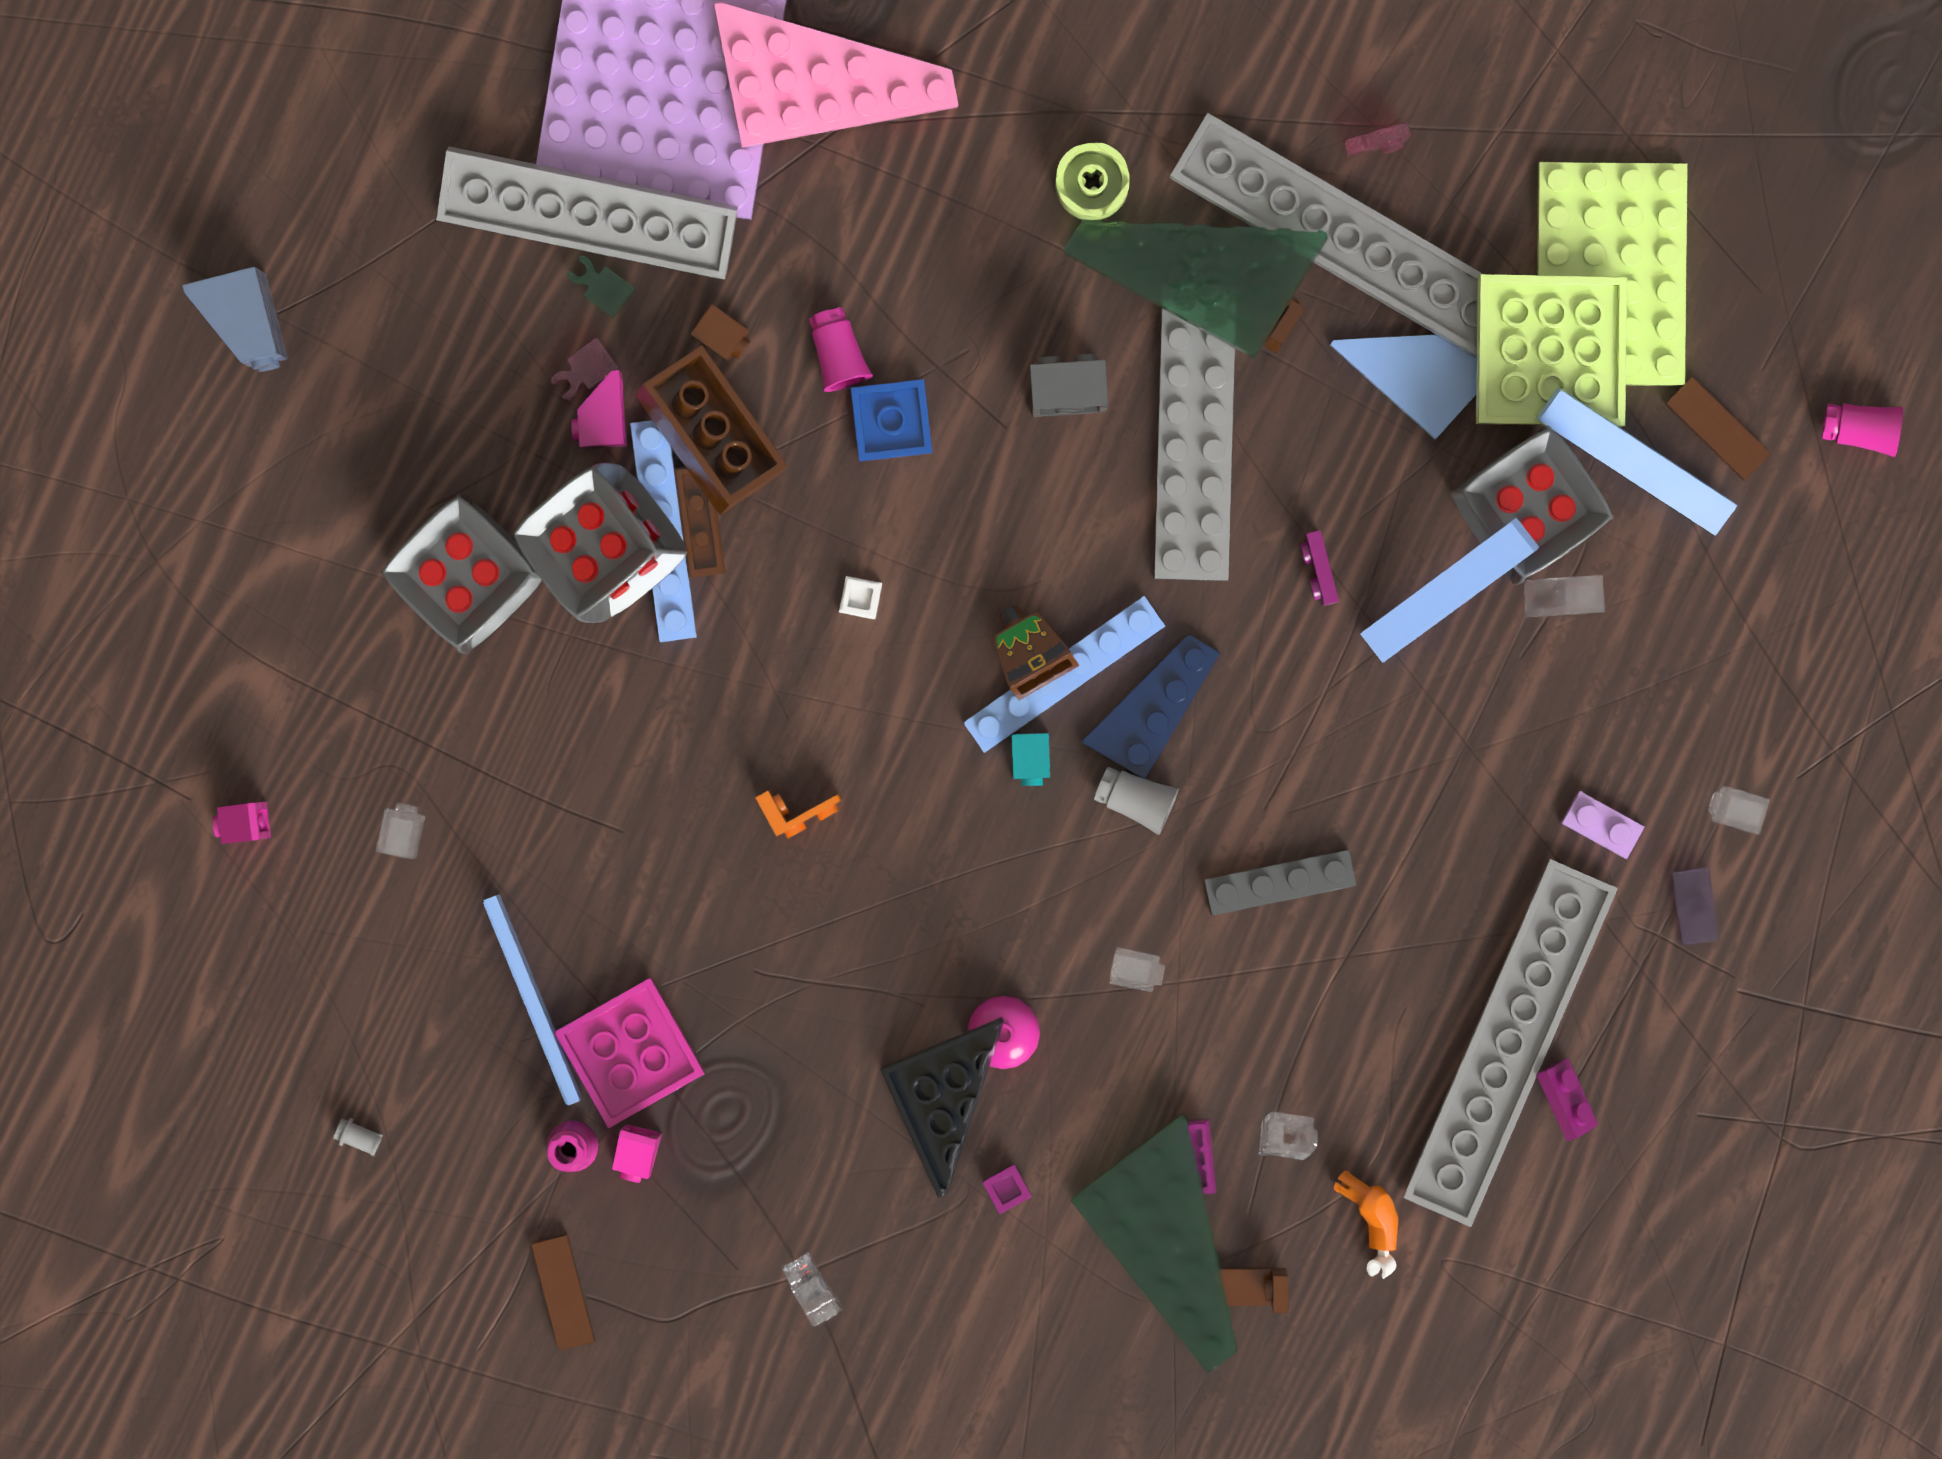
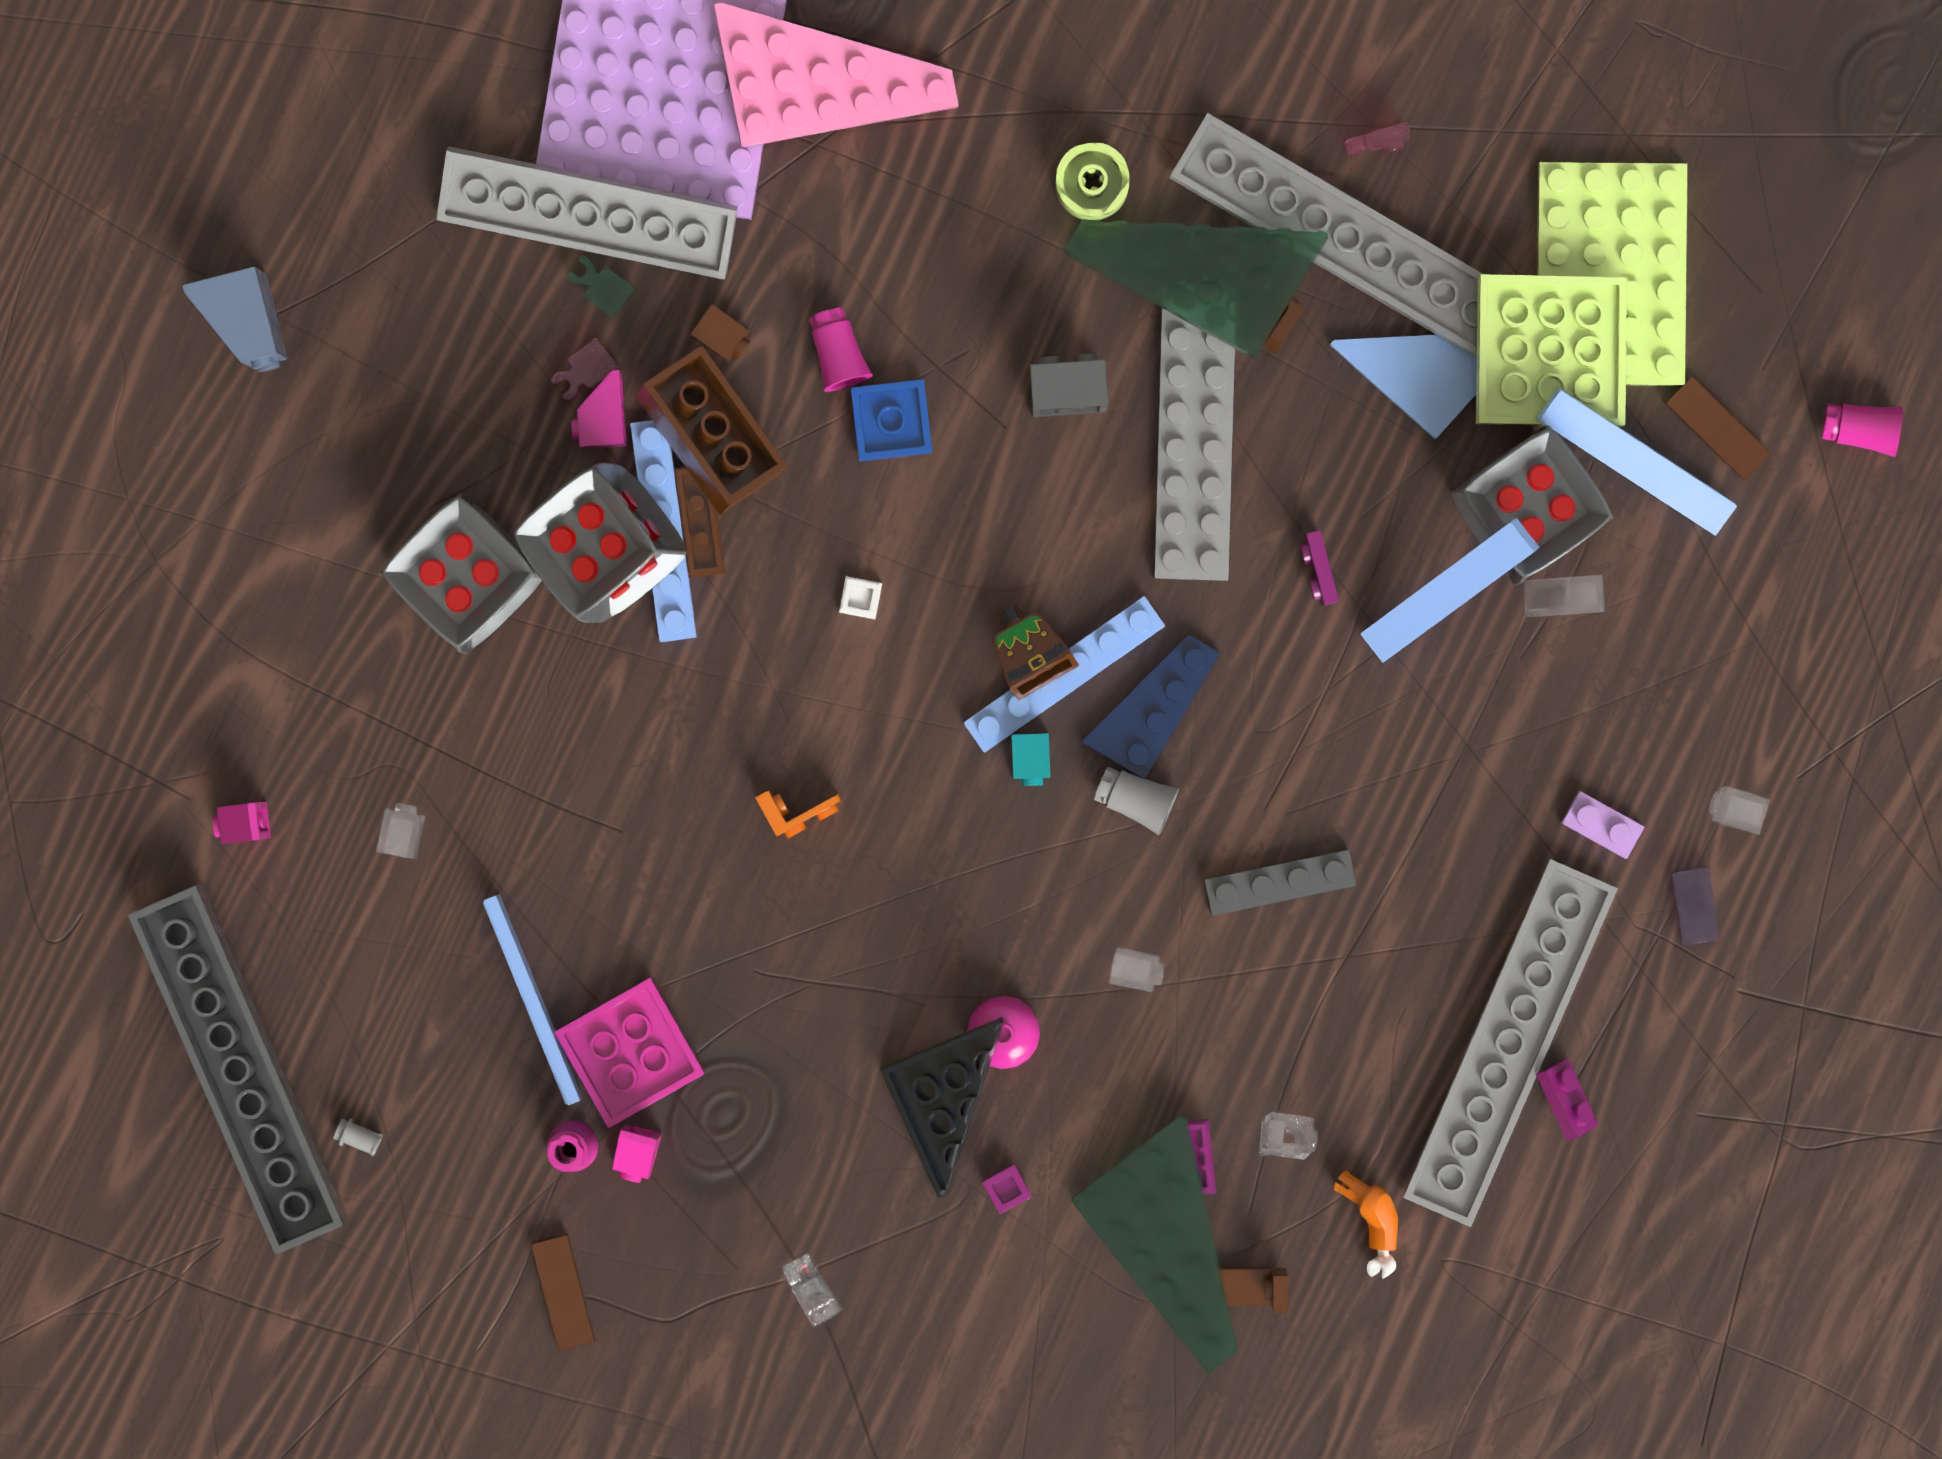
(238, 1068): none -> dark grey brick

